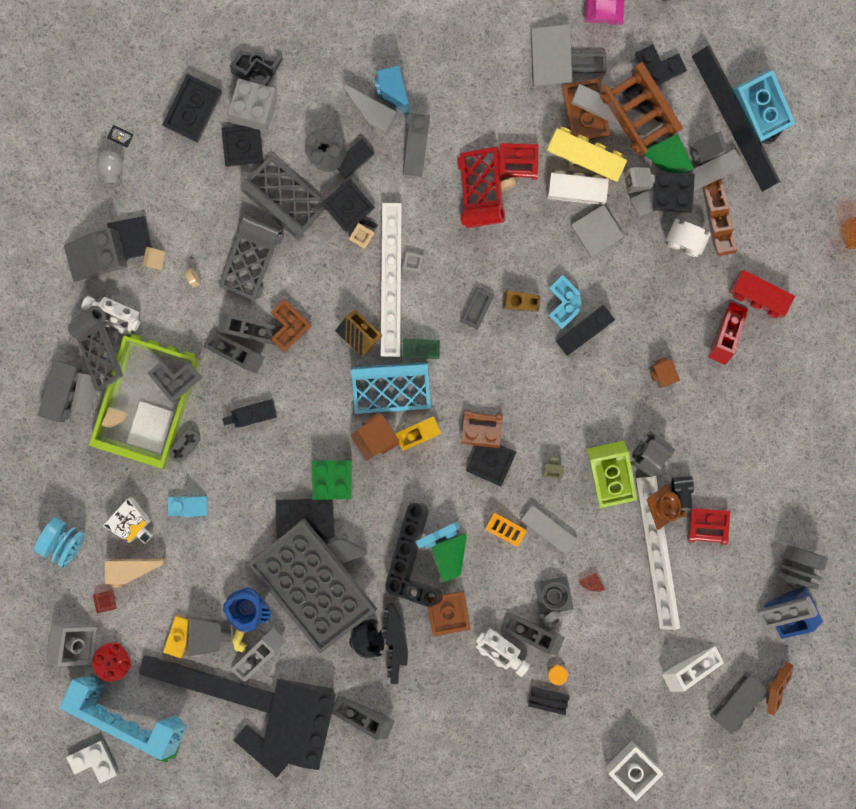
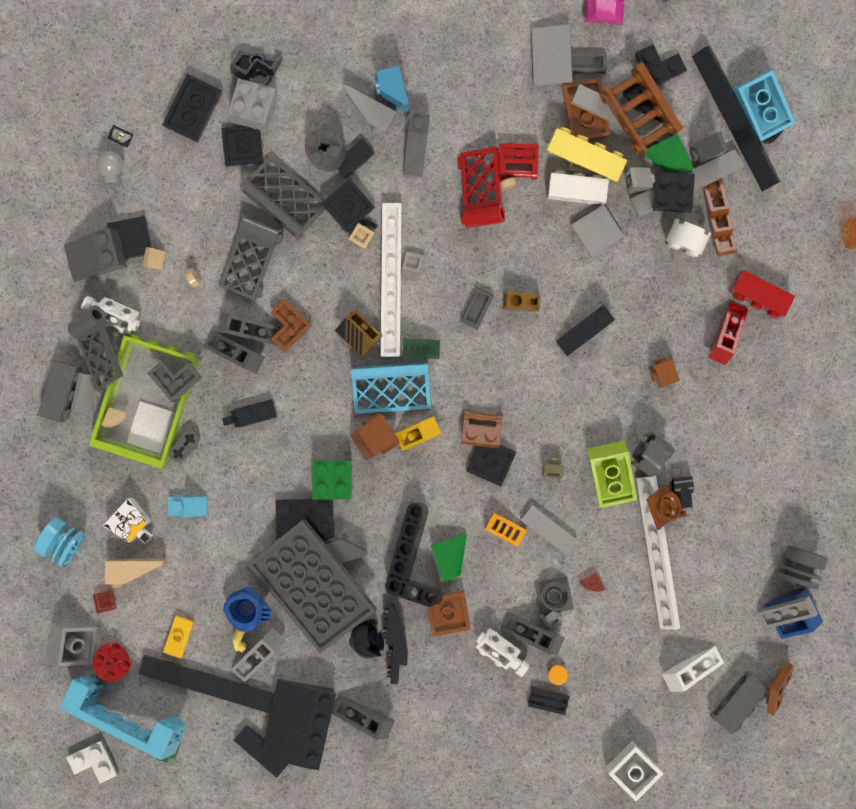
(204, 636): dark grey torso -> none
(429, 540): medium azure plate -> none
(570, 301): medium azure plate -> none
(710, 520): red plate -> none

